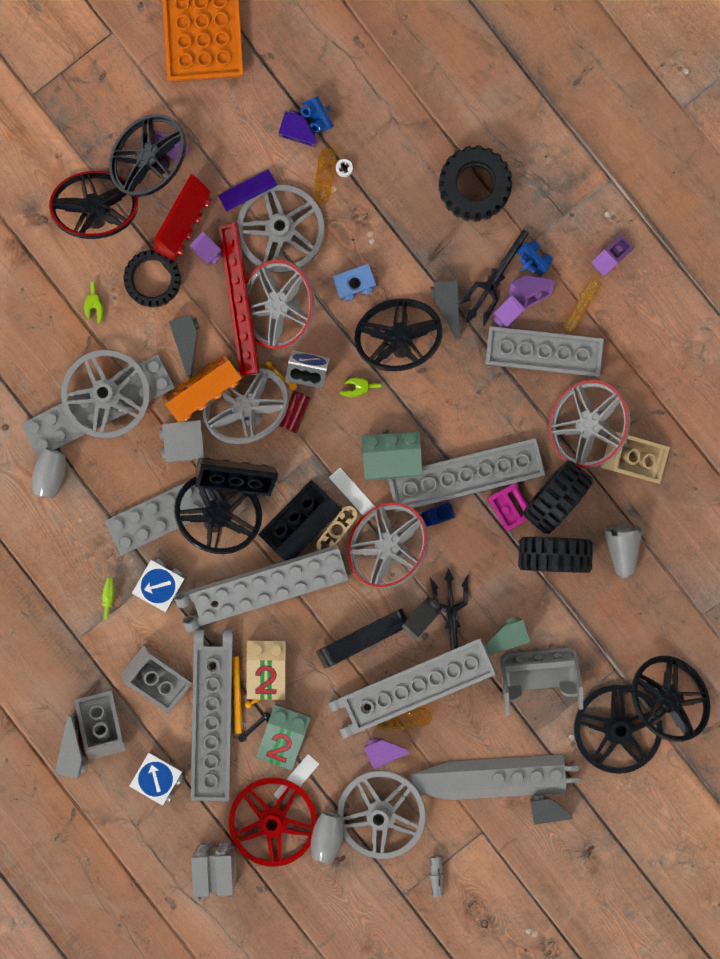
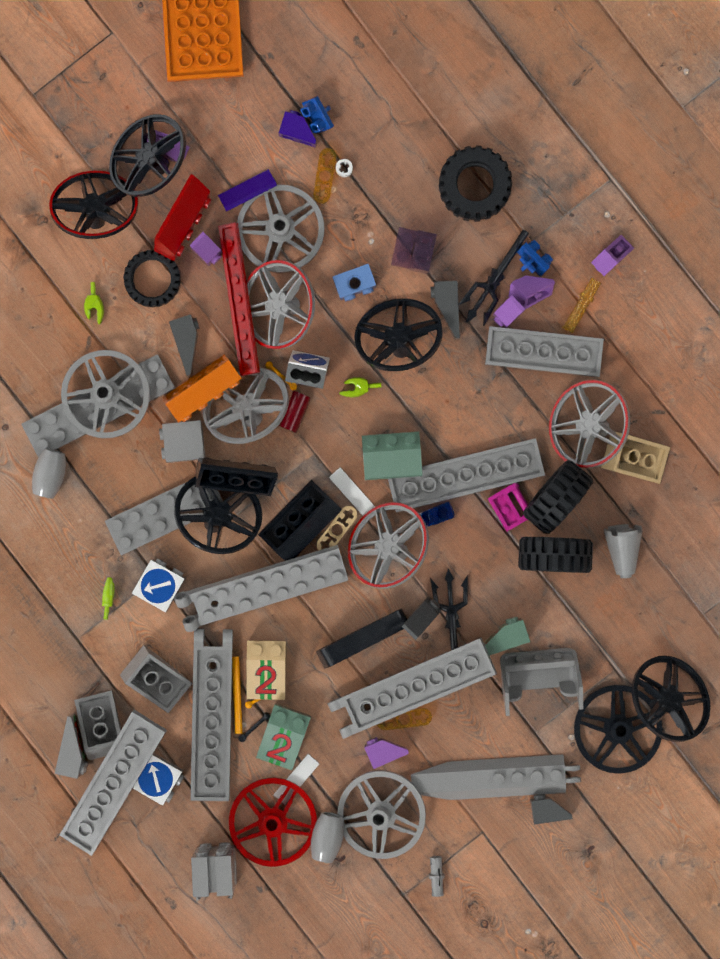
(113, 782): none -> light grey plate
(422, 251): none -> clear purple brick

